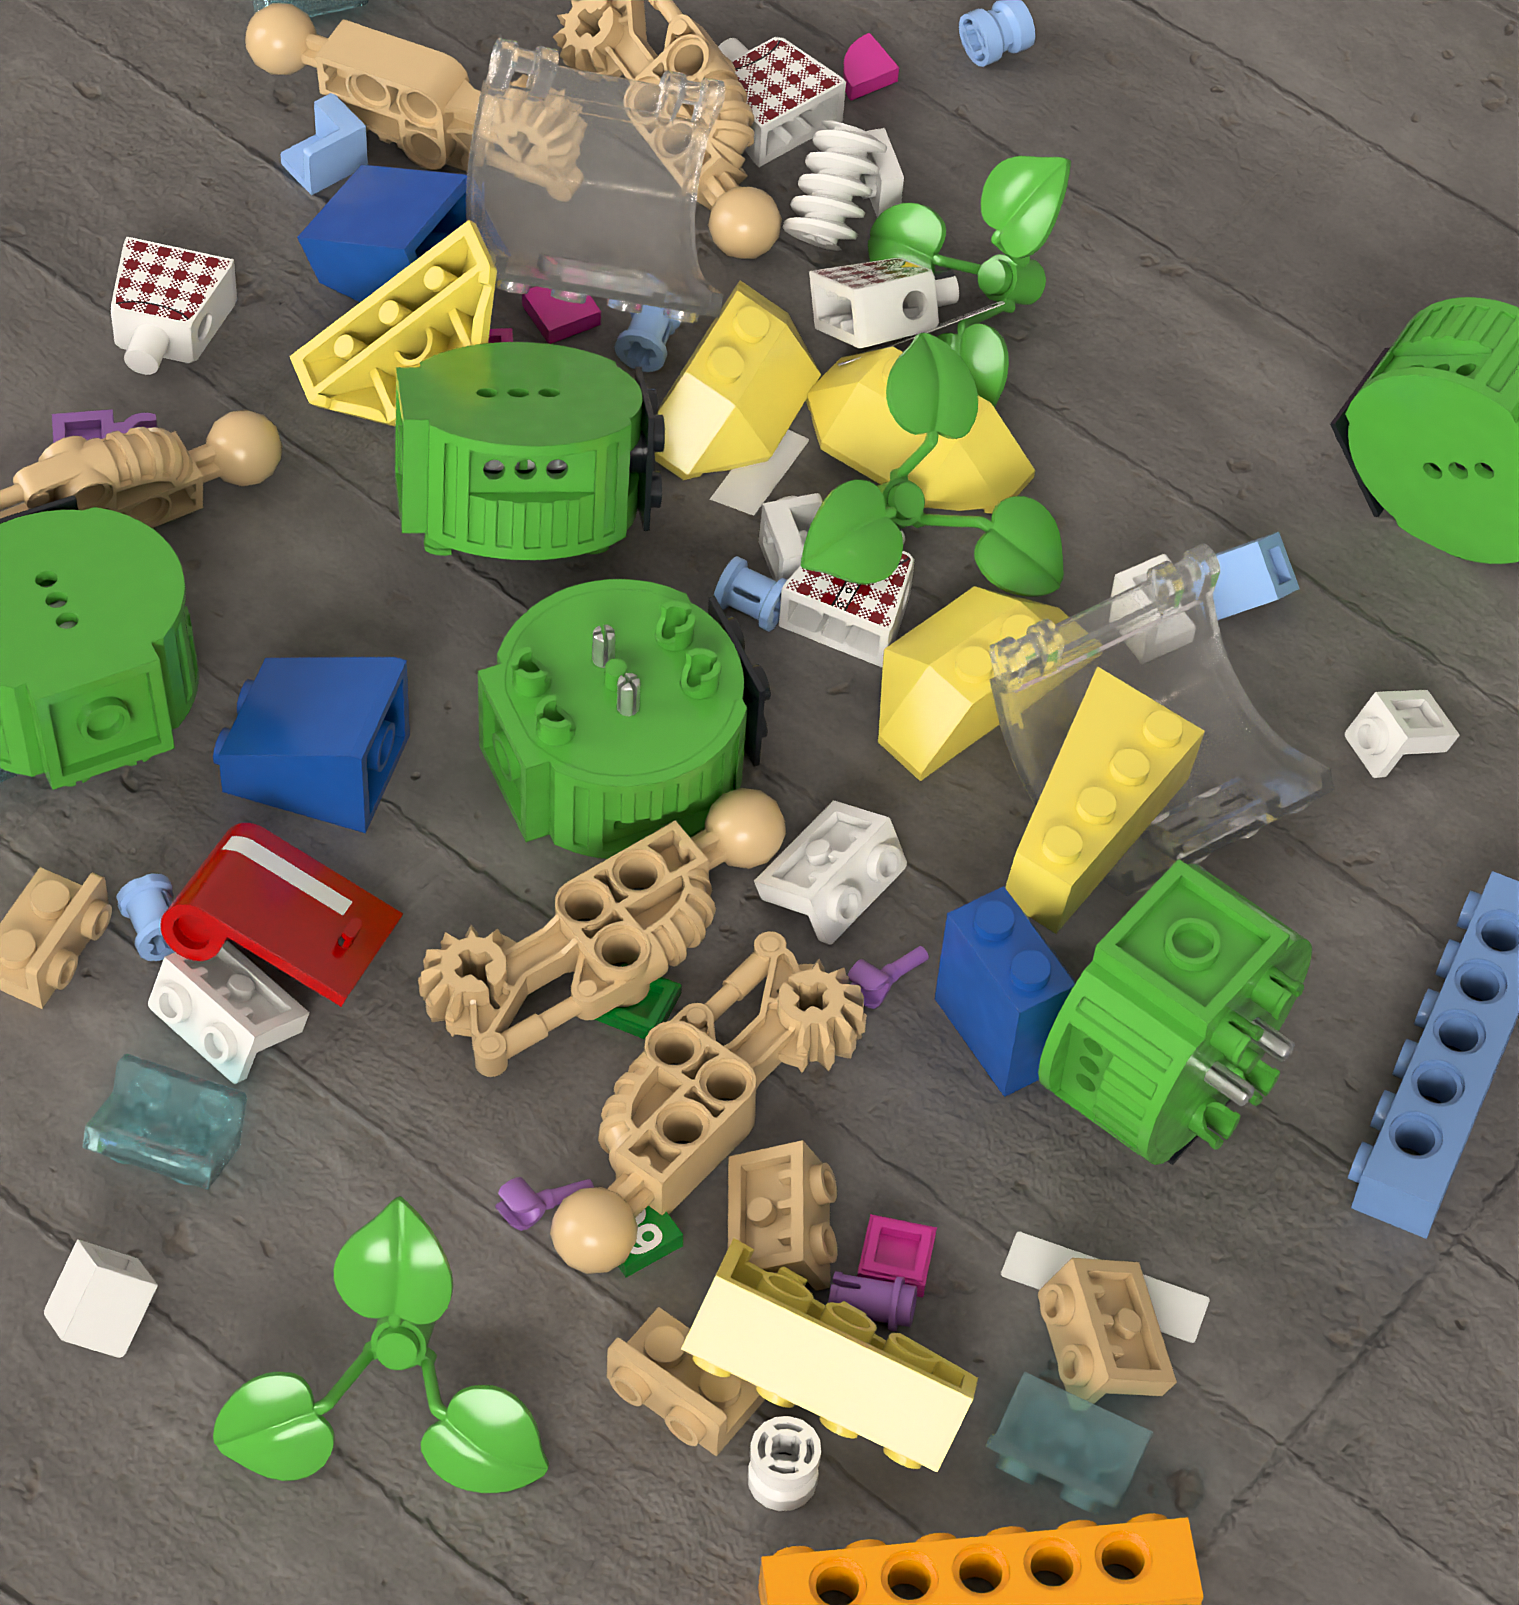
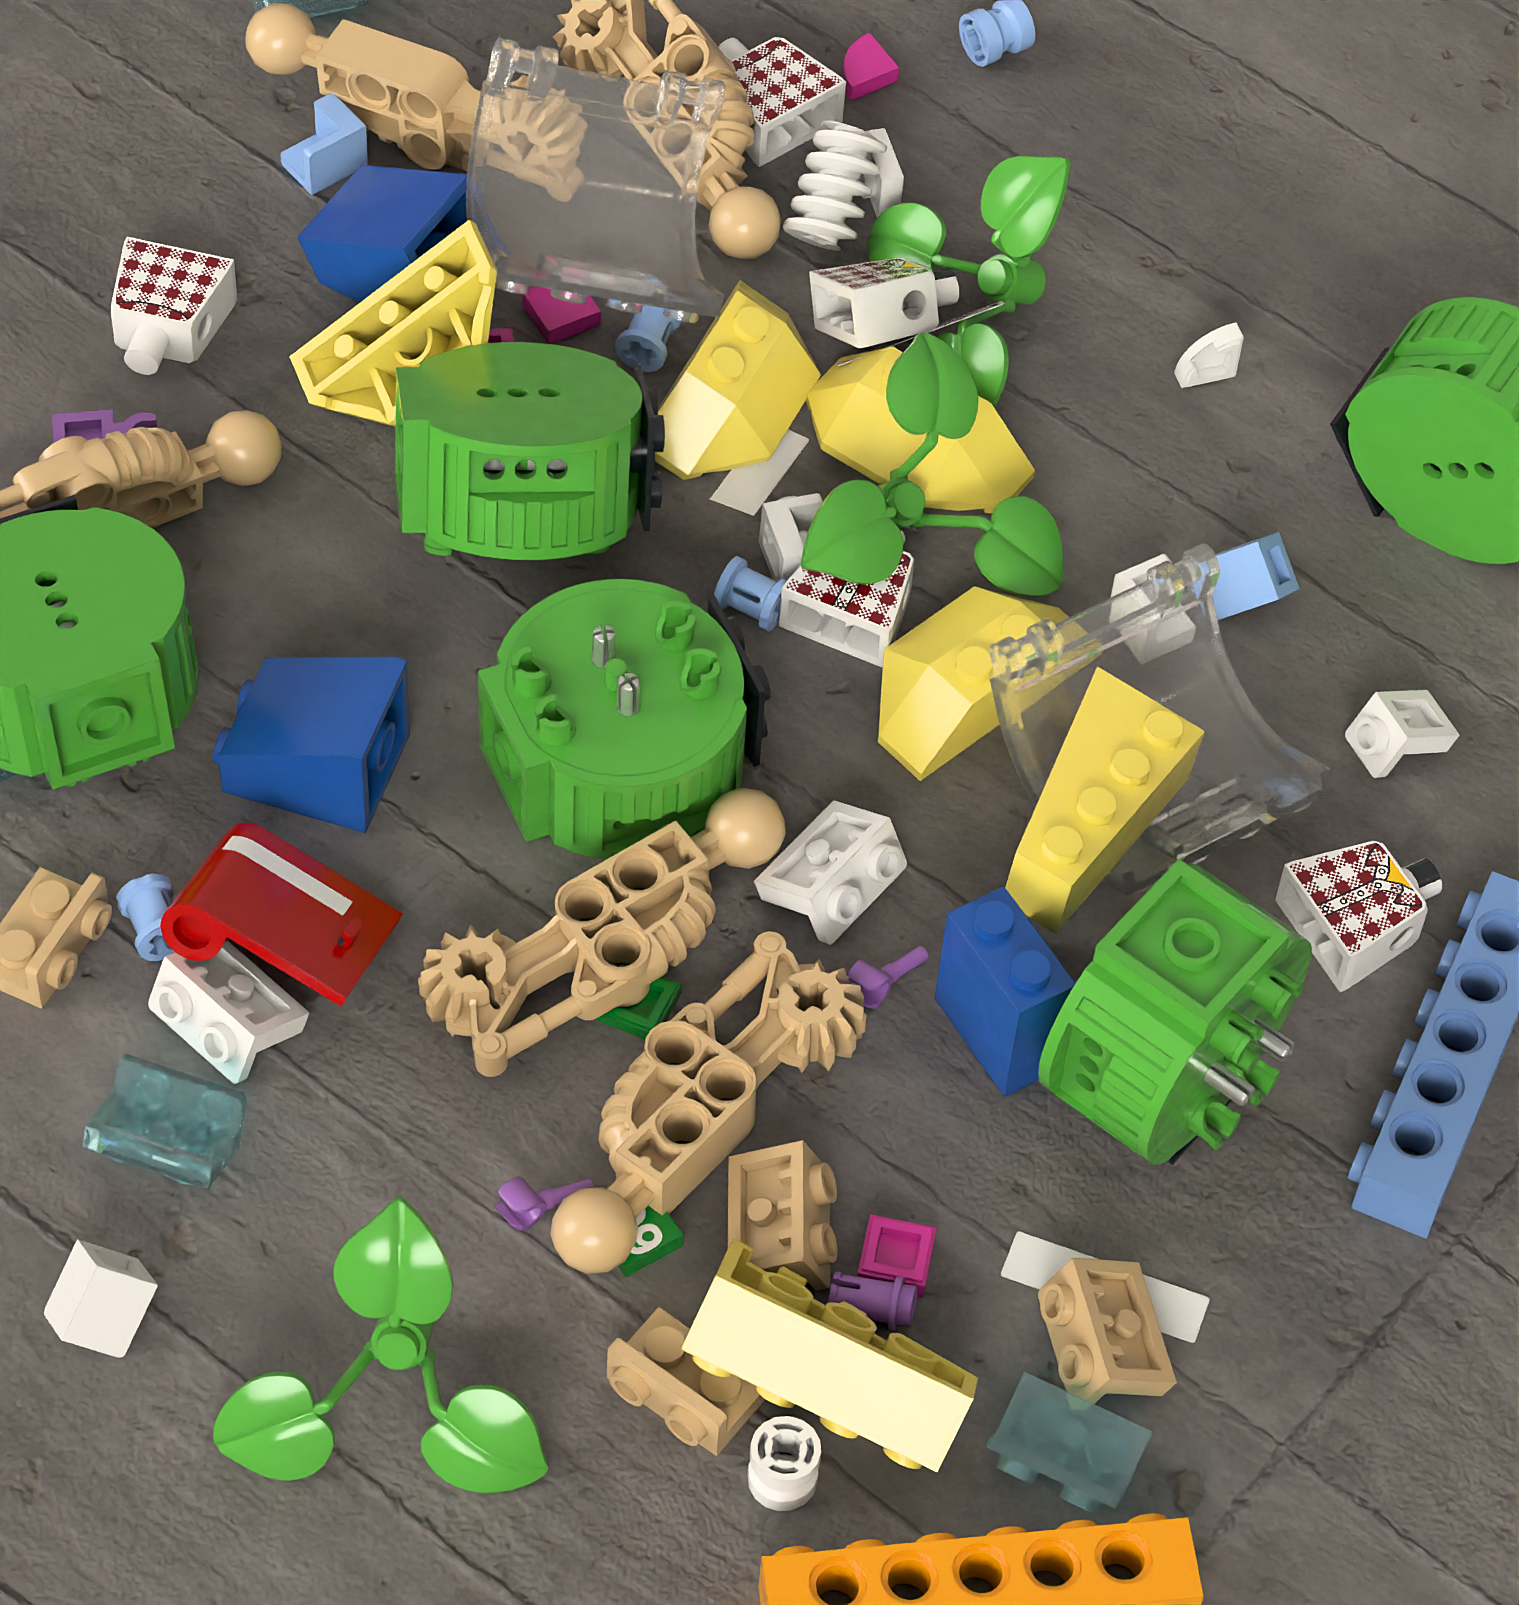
(1211, 357): none -> white tile
(1357, 907): none -> white torso

